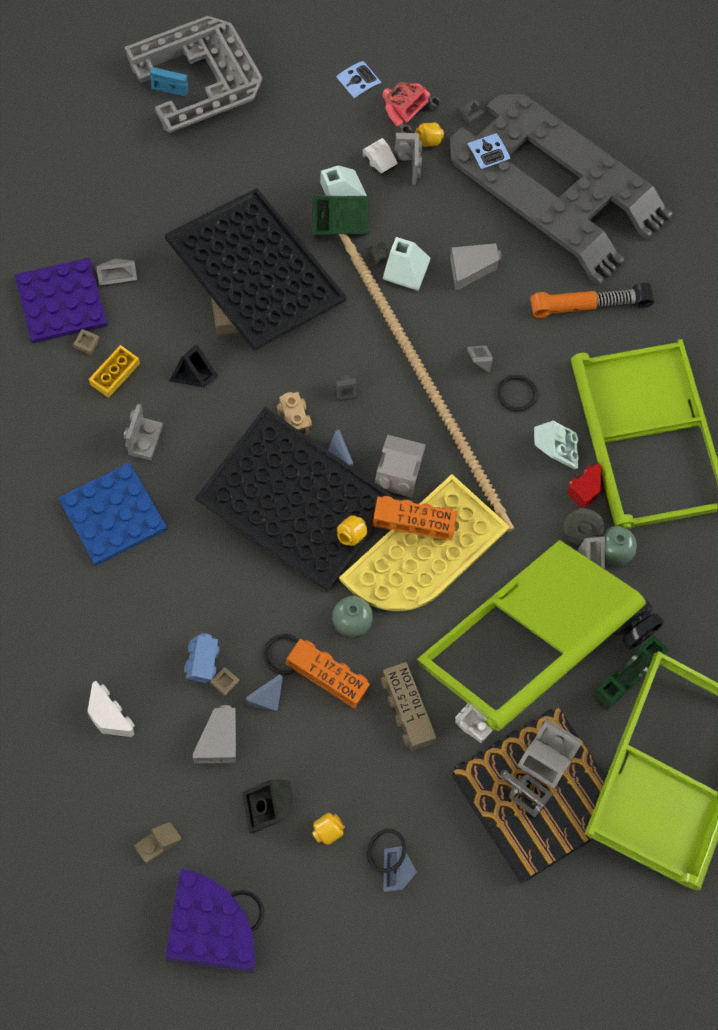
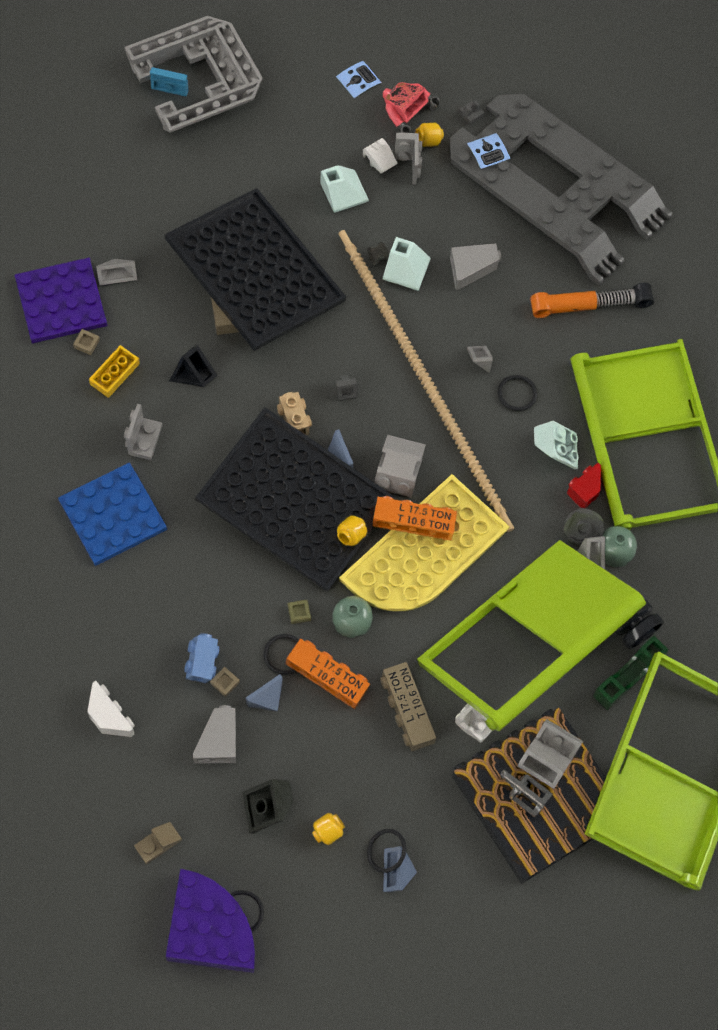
(299, 611): none -> olive tile
(340, 214): dark green slope -> none

